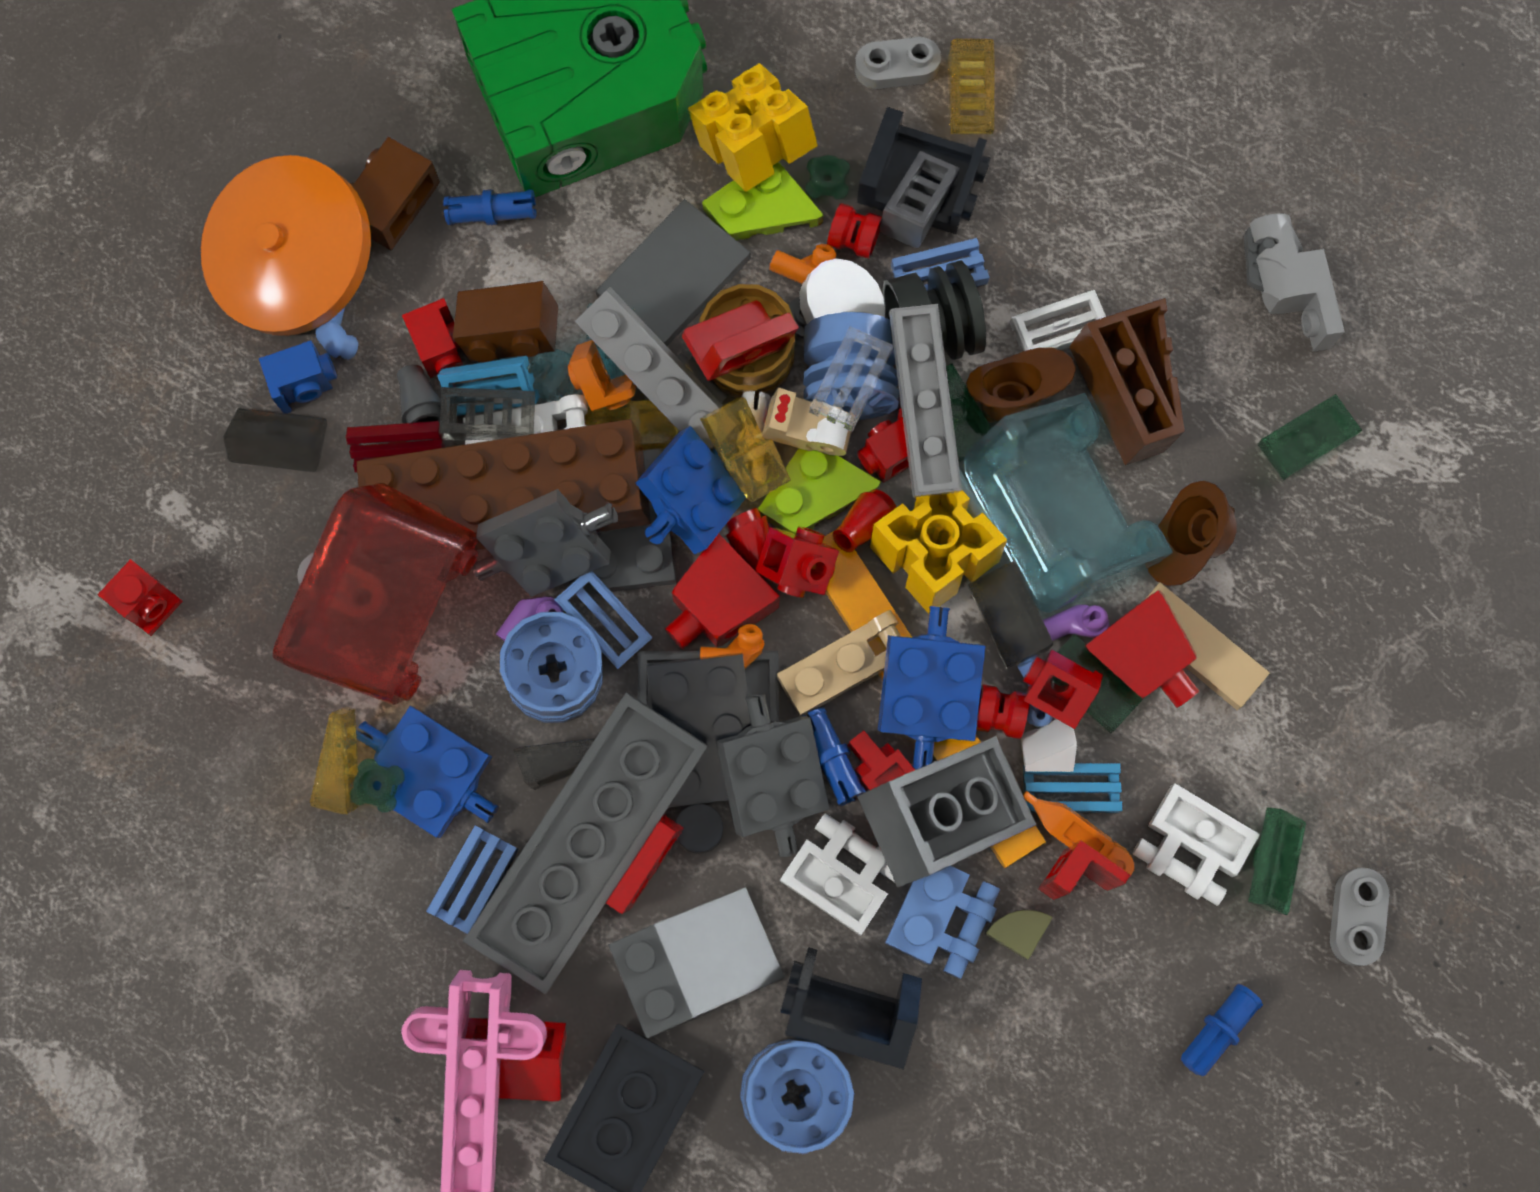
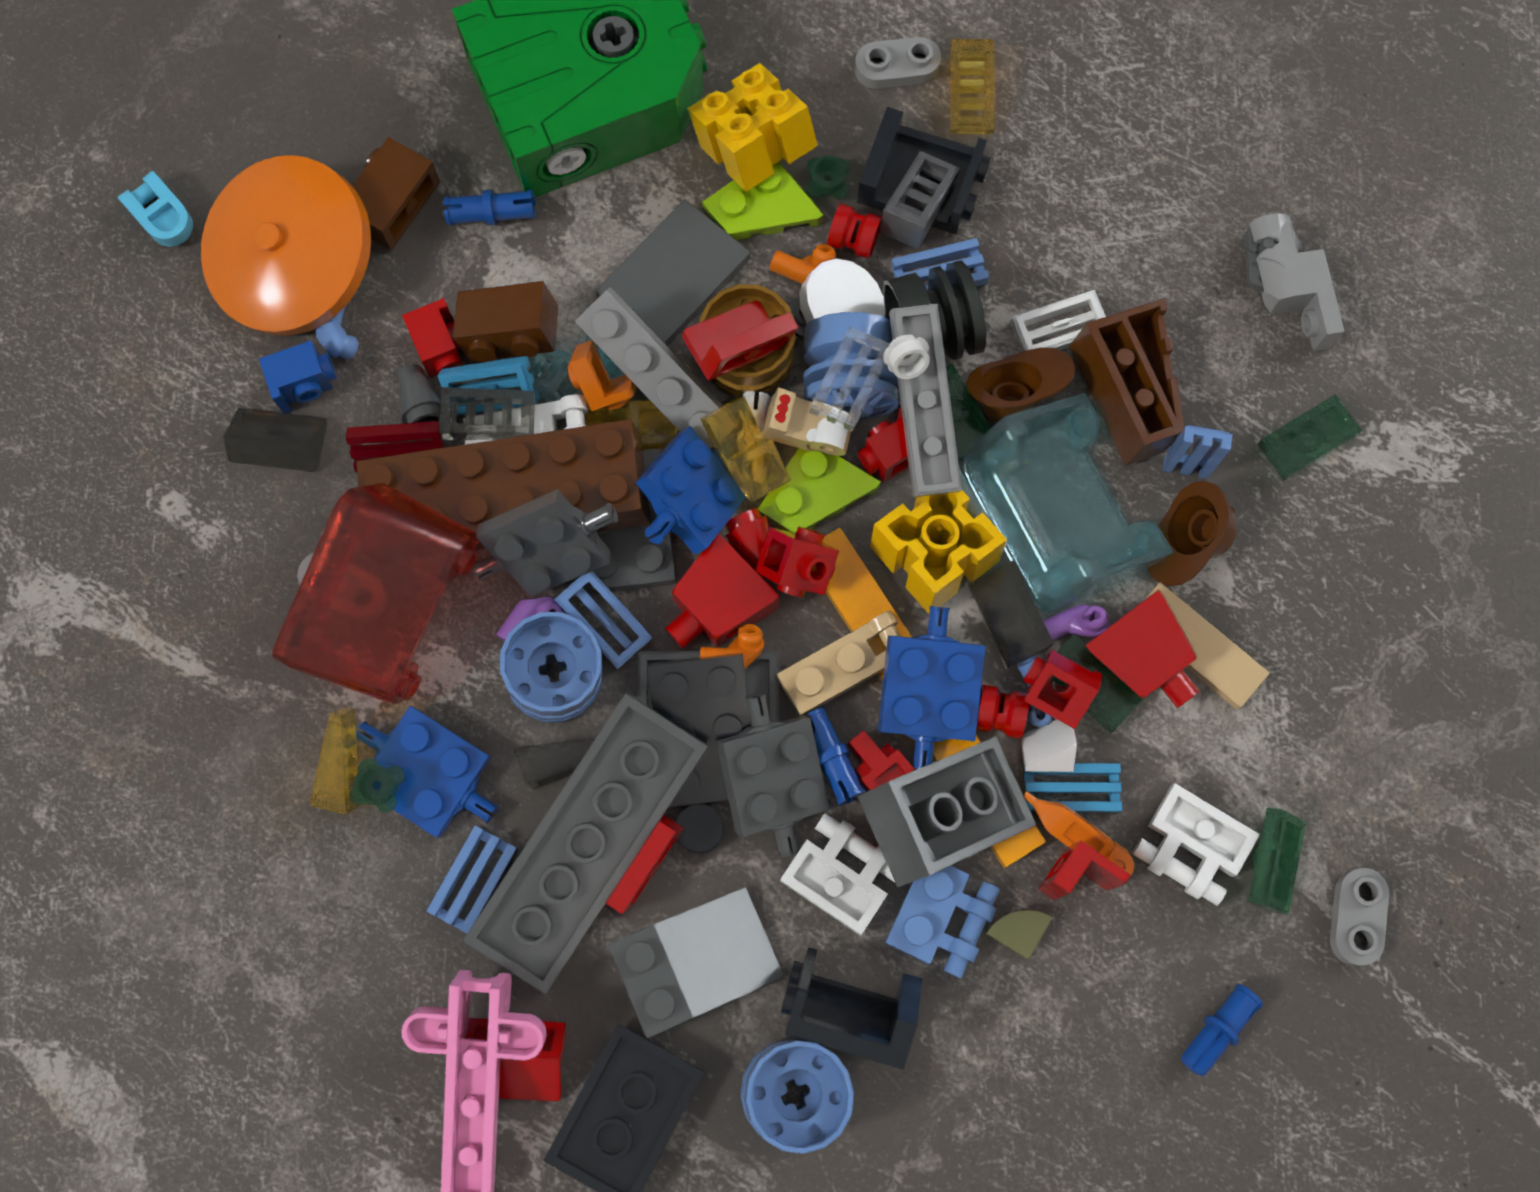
(140, 597): red brick -> none
(164, 219): none -> medium azure plate
(860, 519): red cone -> none
(907, 356): none -> white plate
(1204, 454): none -> medium blue tile

